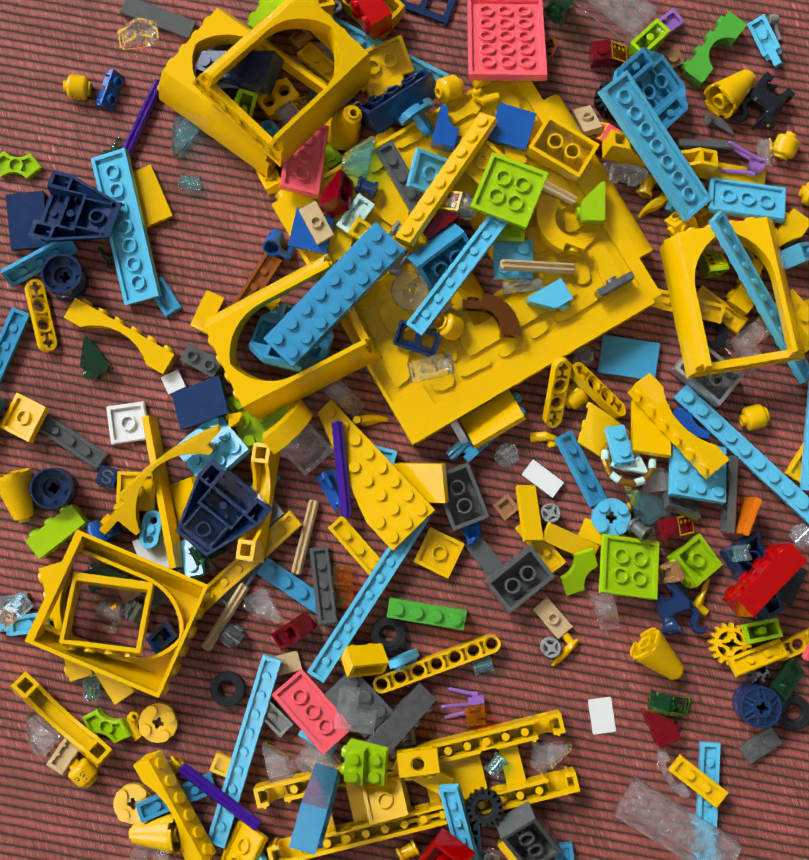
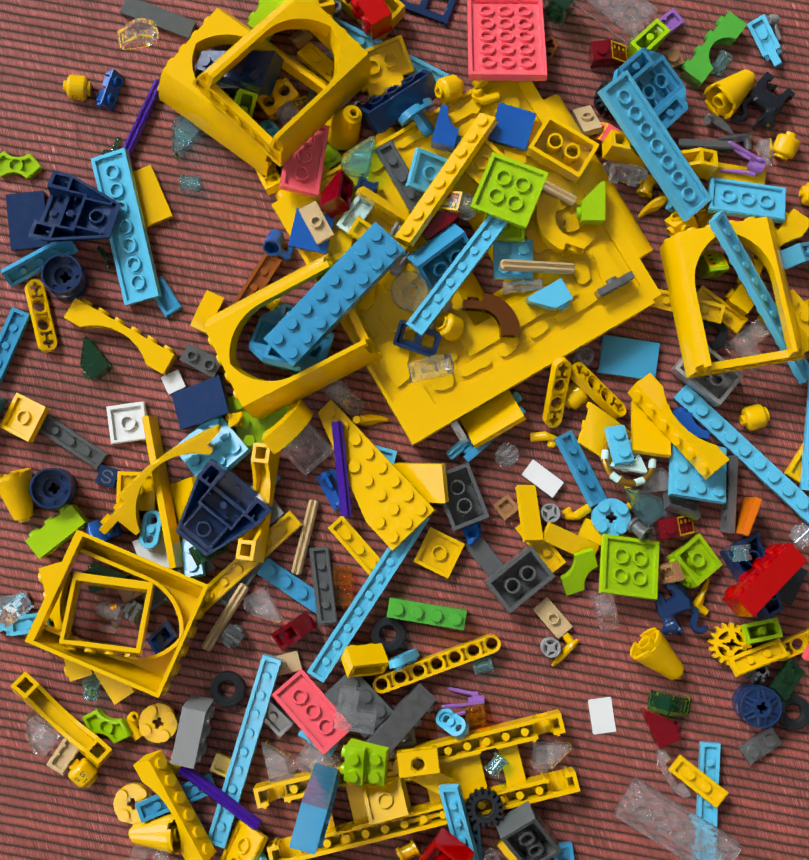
(193, 731): none -> light grey brick
(382, 204): none -> yellow tile
(453, 724): none -> medium azure plate
(578, 514): none -> yellow arm
(723, 59): none -> clear light blue bush
(745, 137): none -> flat silver bar

